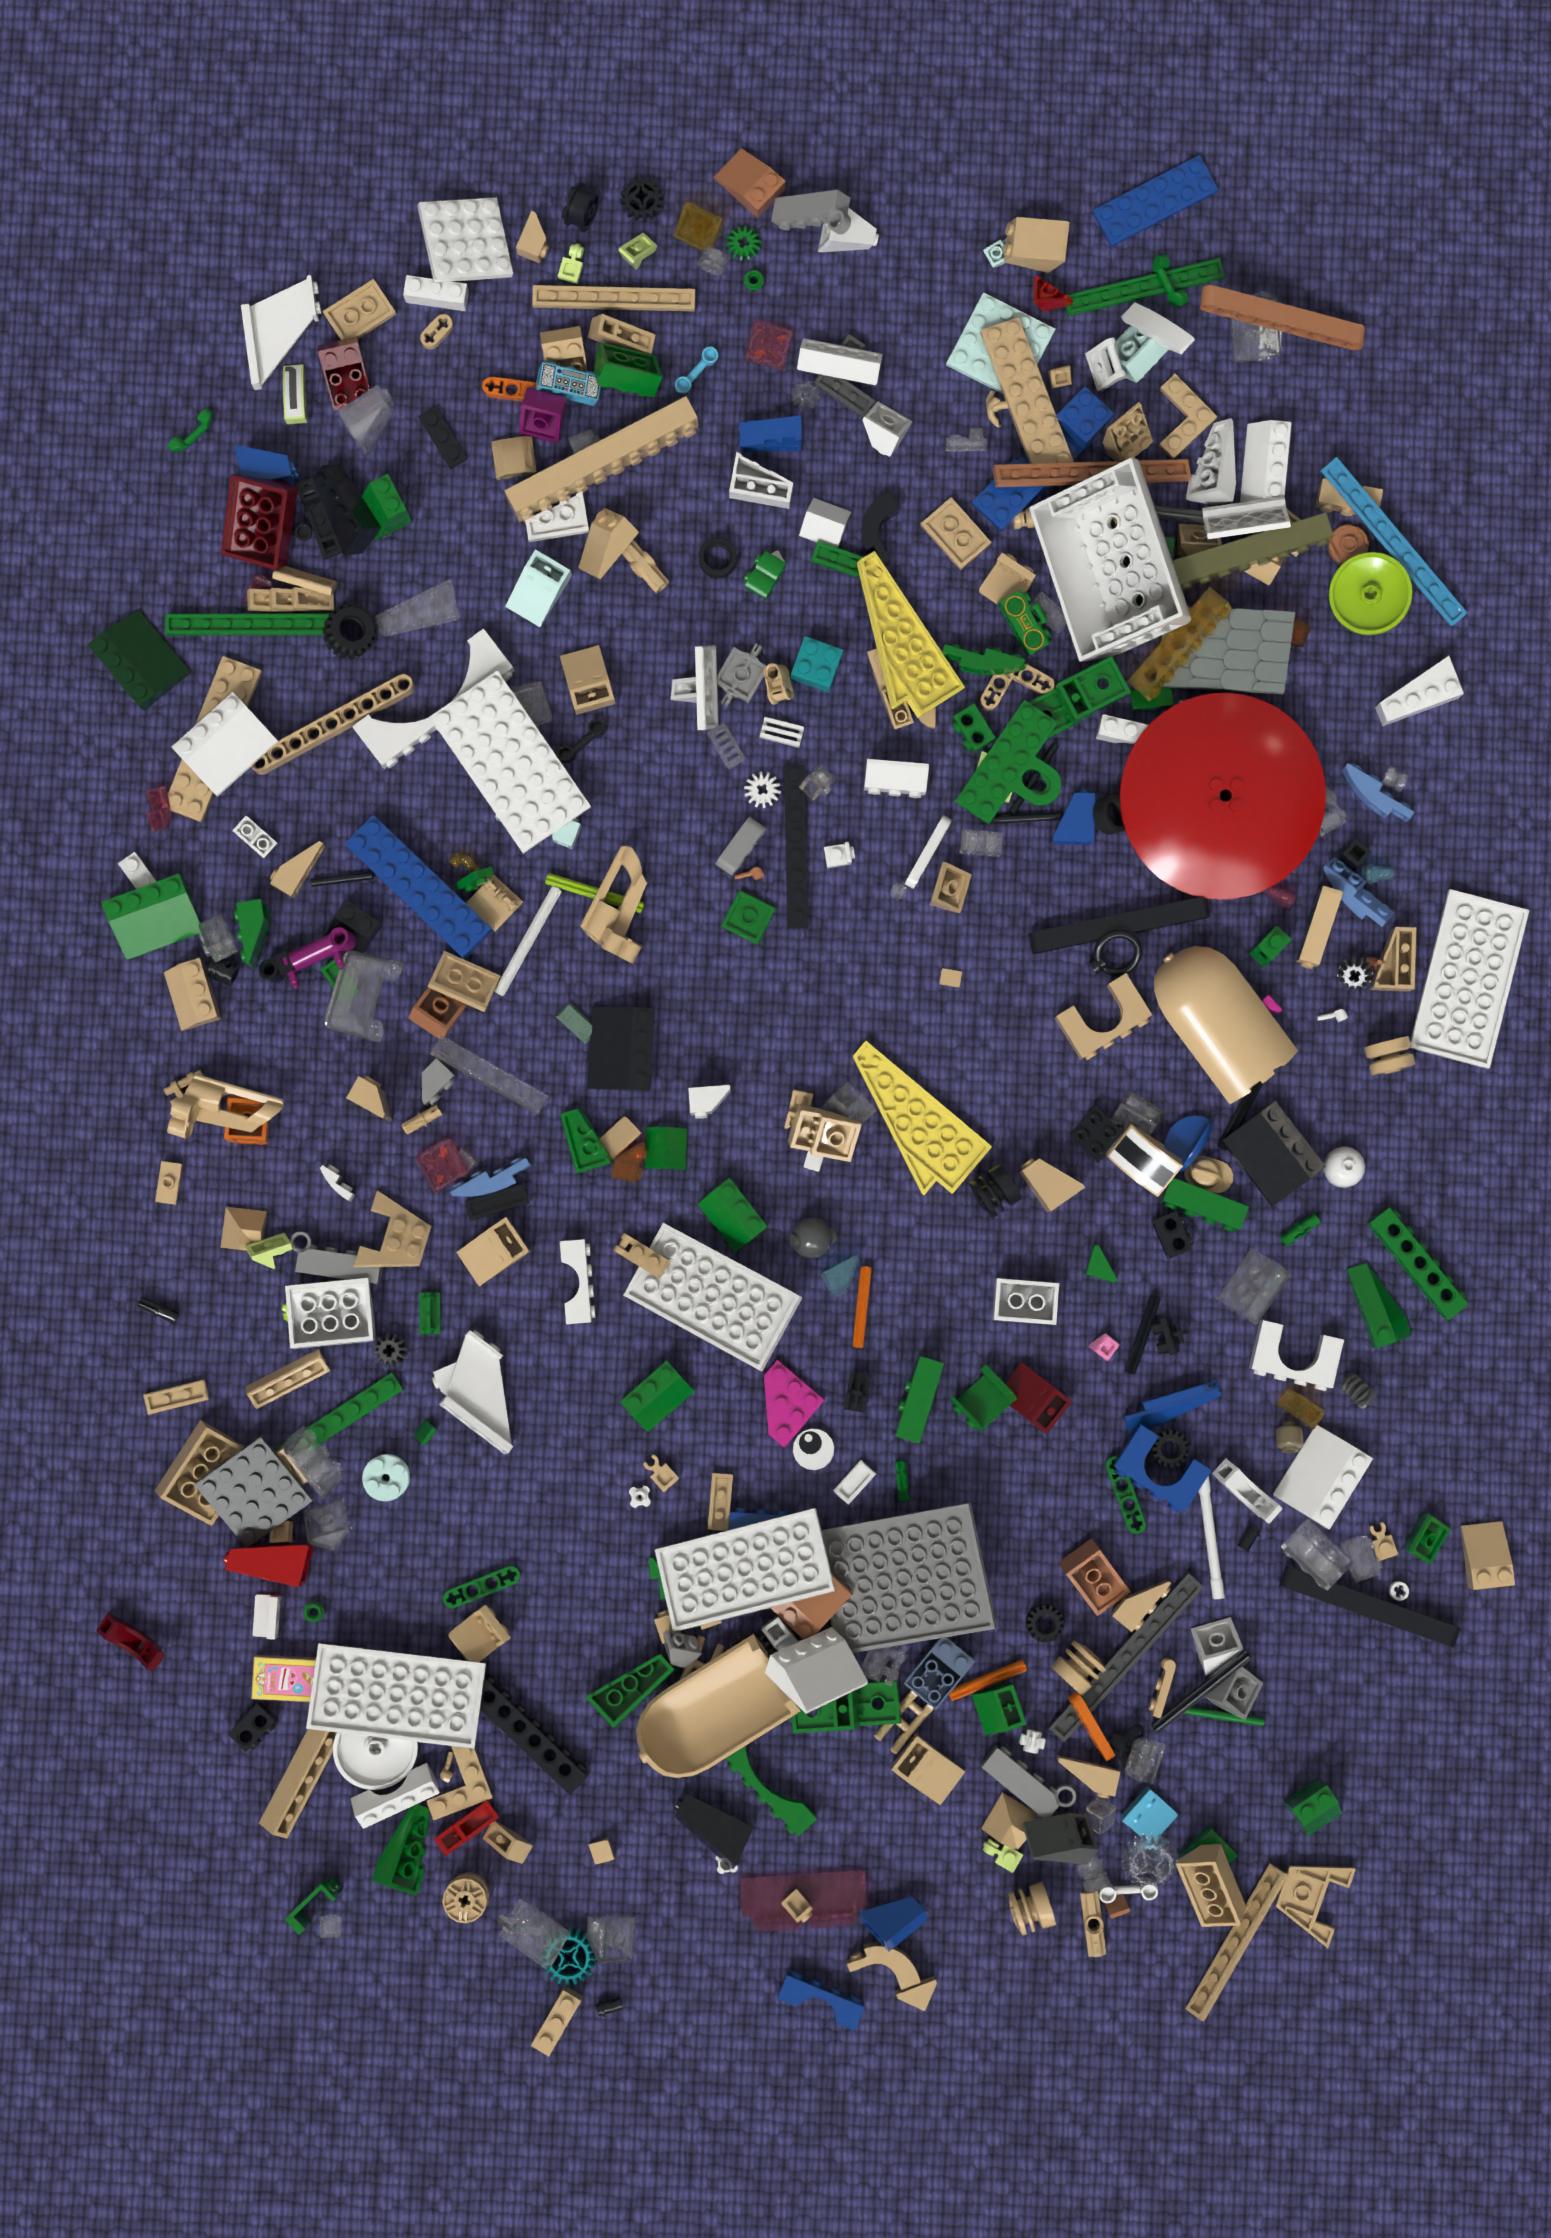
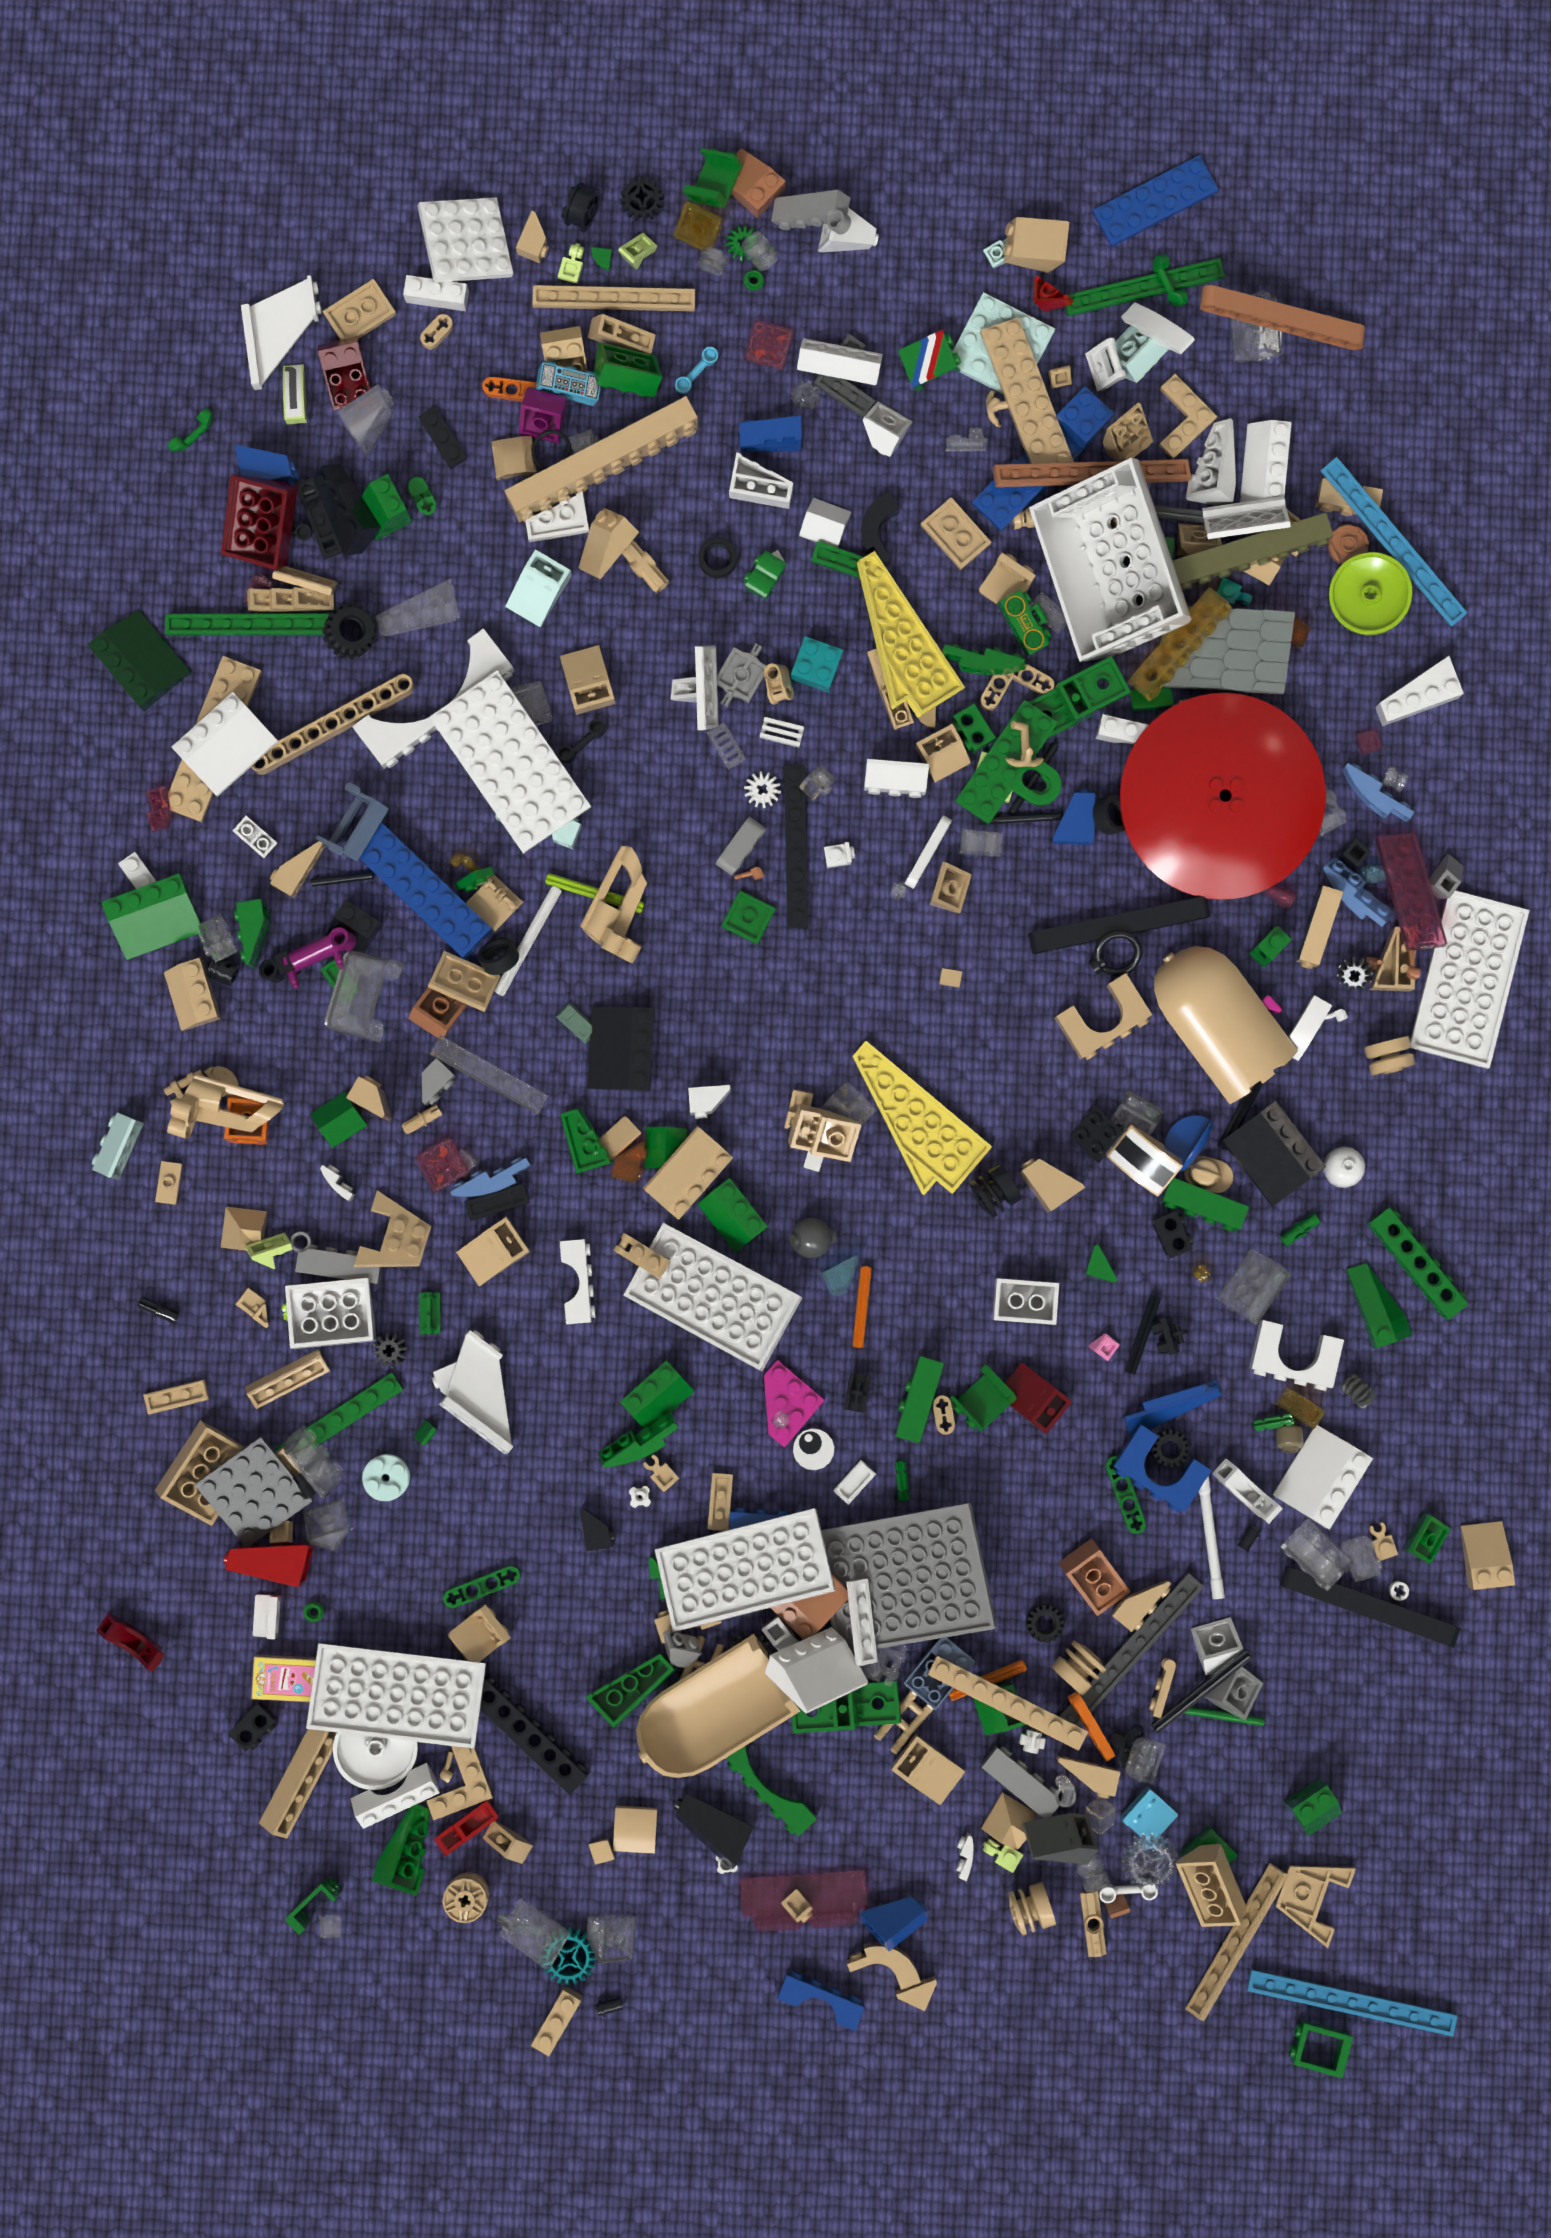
(117, 1146): none -> light aqua slope
(222, 1074): none -> tan tile
(254, 1306): none -> tan slope
(304, 1486): none -> black pin
(338, 1120): none -> green slope
(364, 829): none -> sand blue piece
(424, 504): none -> green piece
(494, 948): none -> black tyre
(533, 449): none -> black piece
(596, 1532): none -> black slope
(602, 257): none -> green tile
(634, 1446): none -> green slope
(635, 1829): none -> tan slope
(688, 1173): none -> tan slope
(715, 179): none -> green panel
(759, 251): none -> clear wheel
(780, 1419): none -> clear plate
(861, 1621): none -> white plate
(929, 358): none -> panel
(943, 753): none -> tan slope
(948, 1413): none -> tan beam
(966, 1850): none -> white slope
(1007, 1702): none -> tan plate
(1027, 751): none -> tan piece
(1066, 1787): none -> clear arm
(1201, 1273): none -> clear yellow plate
(1231, 592): none -> teal plate
(1274, 1422): none -> green axle
(1308, 1024): none -> white slope
(1341, 2053): none -> green window
(1351, 2002): none -> dark azure plate
(1368, 741): none -> clear pink tile
(1411, 891): none -> clear pink plate
(1412, 972): none -> nougat hand
(1446, 877): none -> light grey slope

